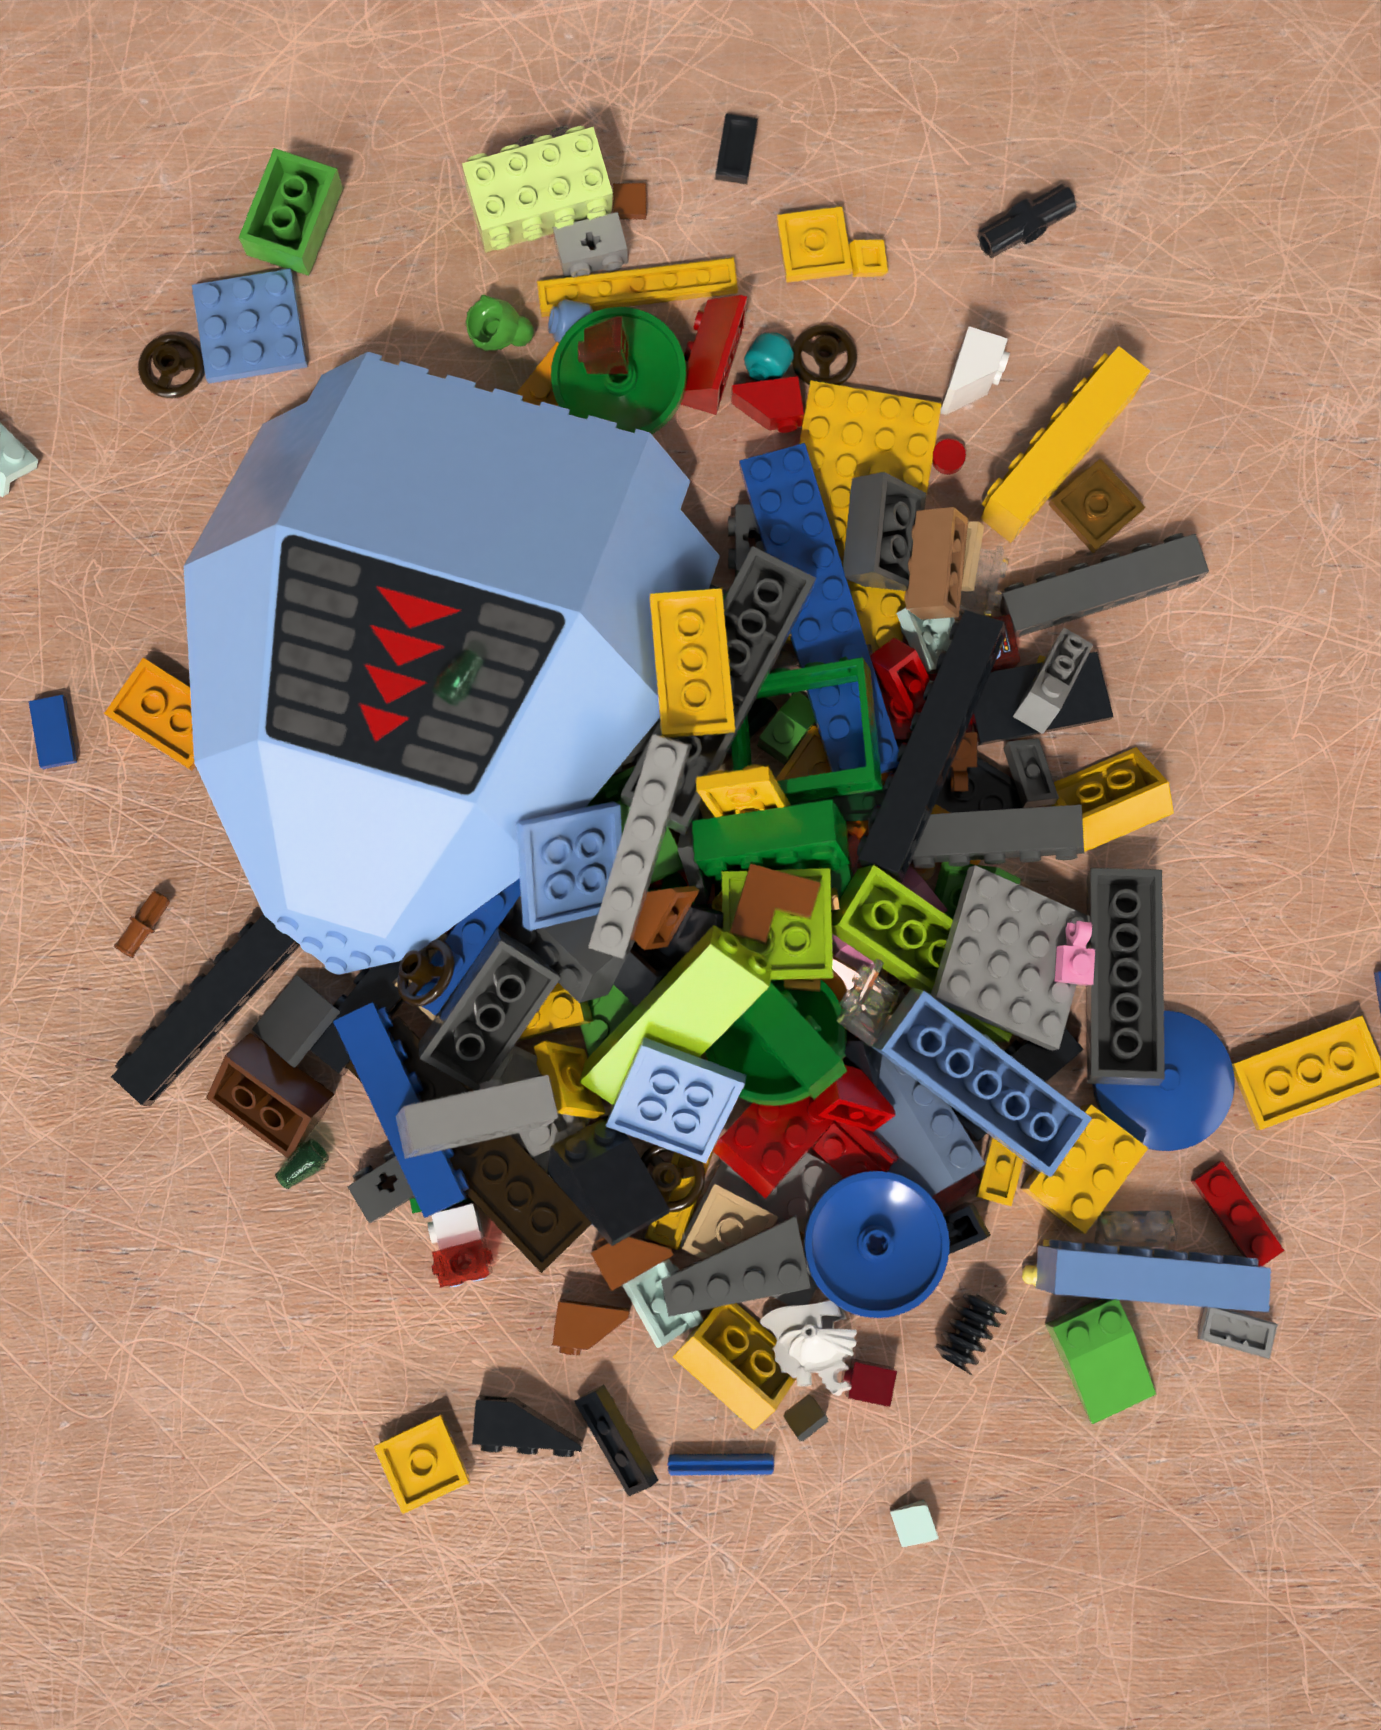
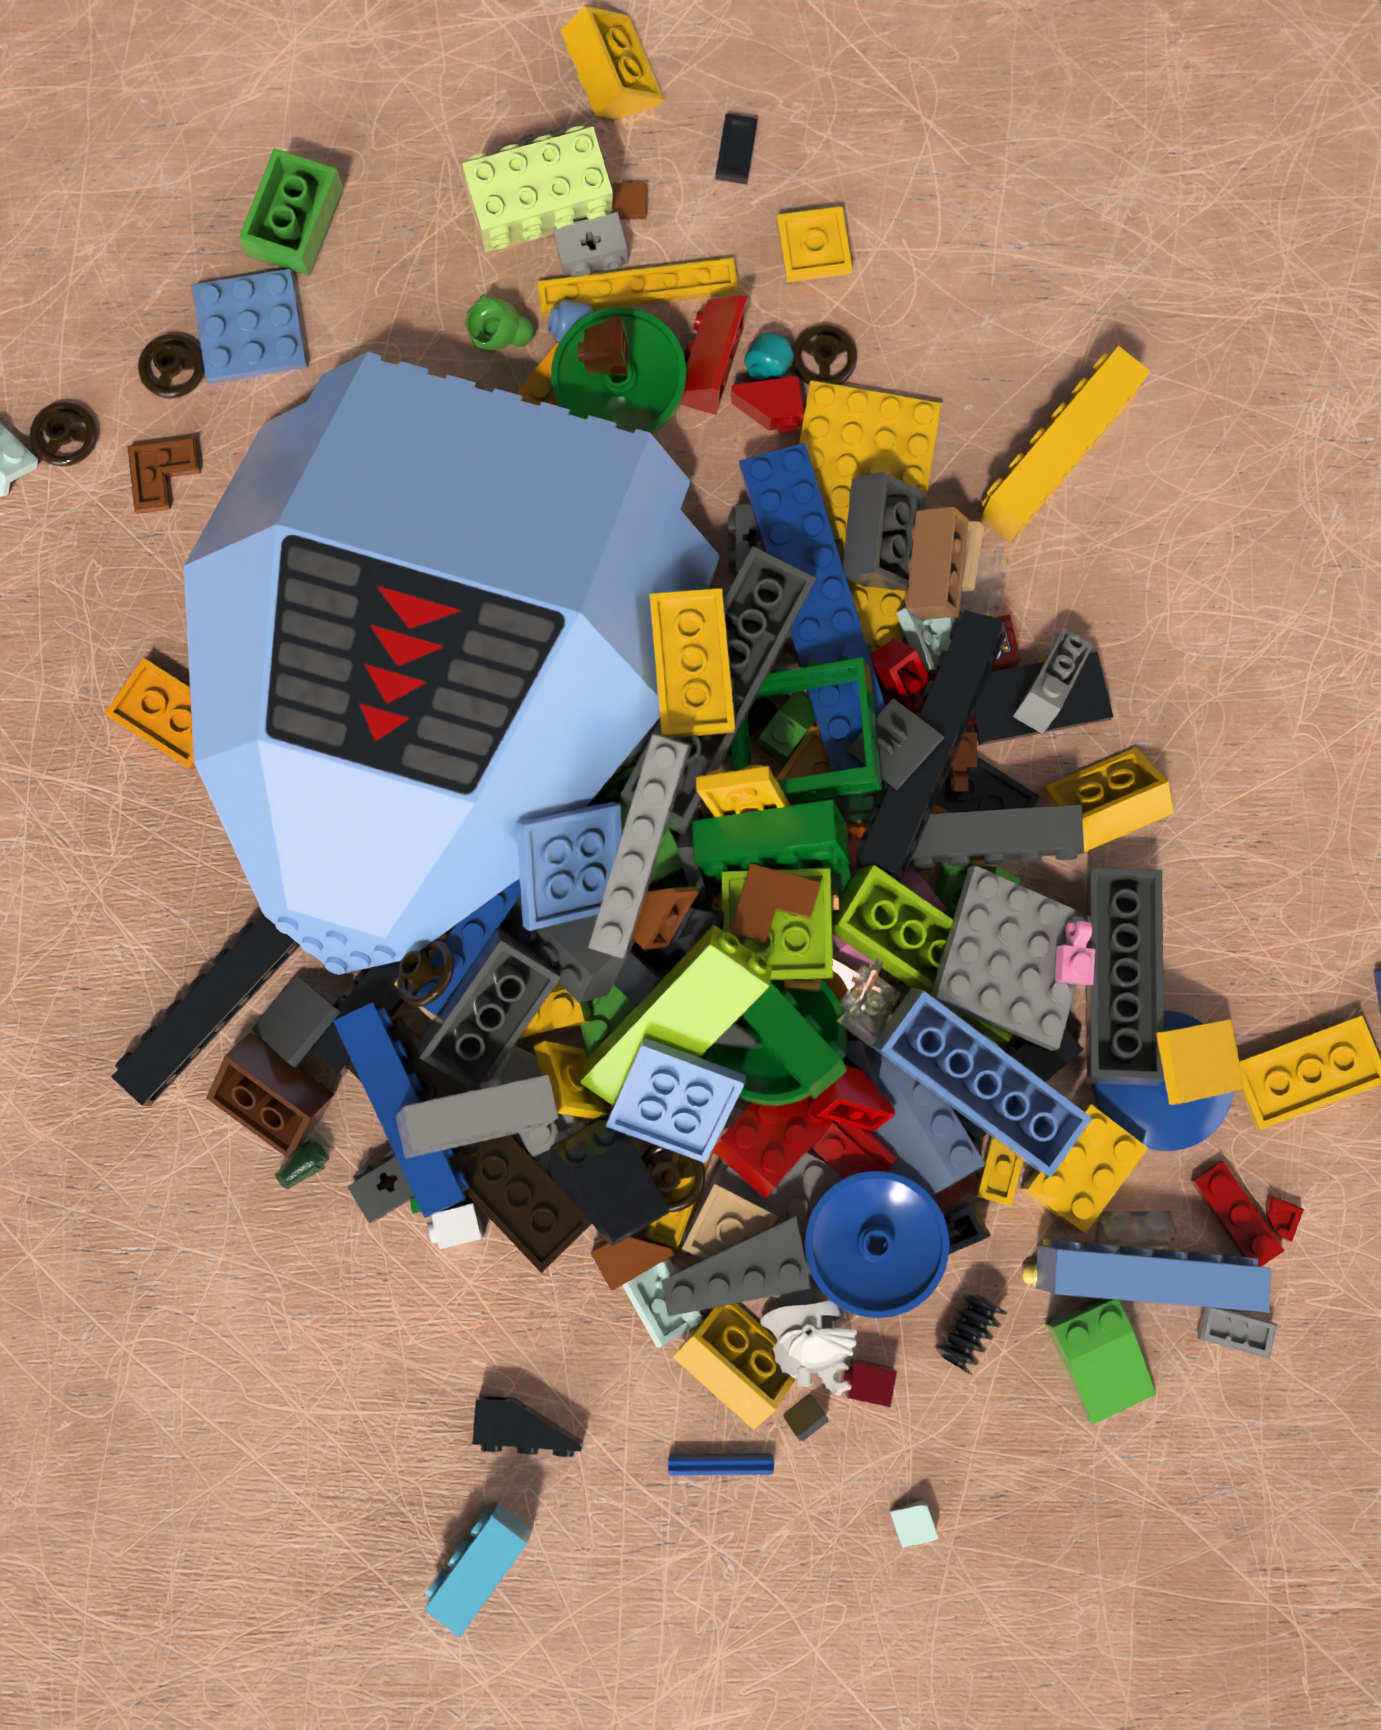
(52, 732): blue tile -> none
(53, 423): none -> dark brown piece
(142, 924): dark orange axle -> none
(151, 466): none -> dark orange tile
(422, 1463): yellow plate -> none
(452, 1274): clear red head -> none
(457, 679): clear green cone -> none
(476, 1568): none -> medium azure brick
(584, 1324): dark orange slope -> none
(611, 63): none -> yellow slope
(616, 1440): black plate -> none
(738, 1037): none -> dark grey slope
(868, 258): yellow plate -> none
(902, 743): none -> dark grey piece
(948, 456): red tile -> none
(976, 369): white slope -> none
(1027, 221): black piece -> none
(1030, 773): dark grey plate -> none
(1096, 505): pearl gold plate -> none
(1104, 585): dark grey brick -> none
(1200, 1061): none -> yellow tile
(1283, 1217): none -> red tile

